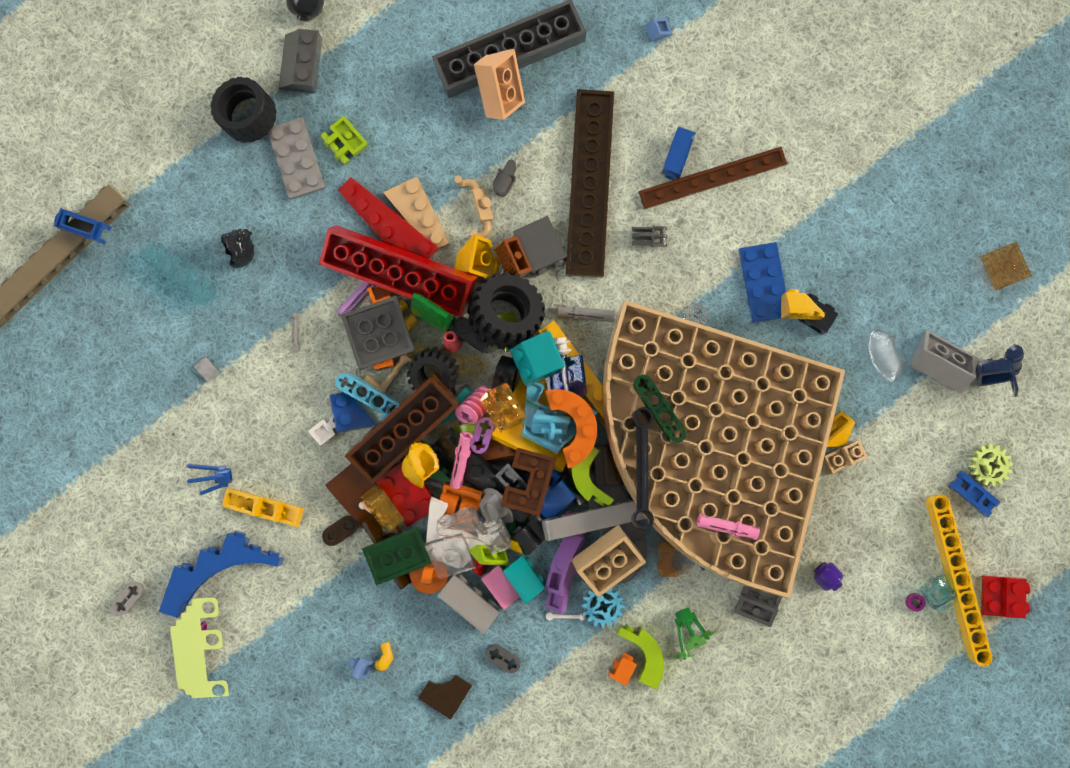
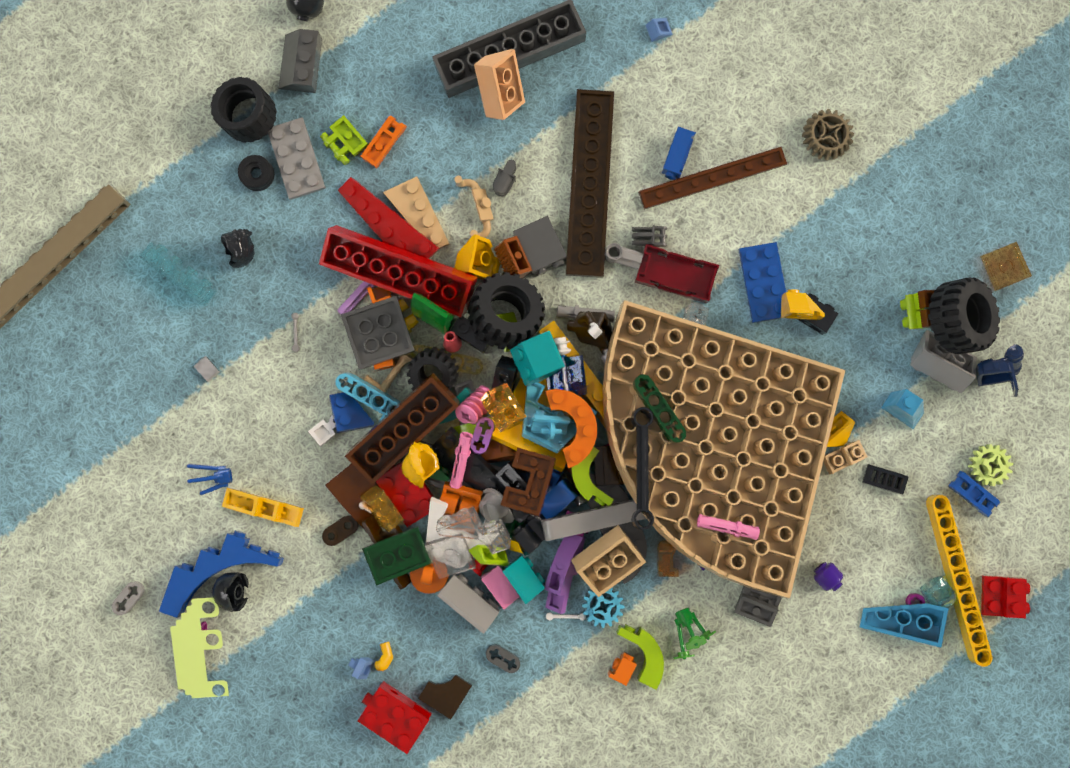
(63, 216): blue window -> none
(229, 591): none -> black cylinder
(250, 163): none -> black tyre
(383, 142): none -> orange plate
(394, 717): none -> red torso
(592, 329): none -> dark brown torso
(625, 256): none -> light grey piece
(676, 274): none -> dark red piece
(820, 120): none -> dark tan gear
(884, 355): clear brick -> none
(901, 484): none -> black slope
(905, 407): none -> dark azure slope
(913, 622): none -> dark azure wedge
(917, 309): none -> hips
(964, 316): none -> black tyre

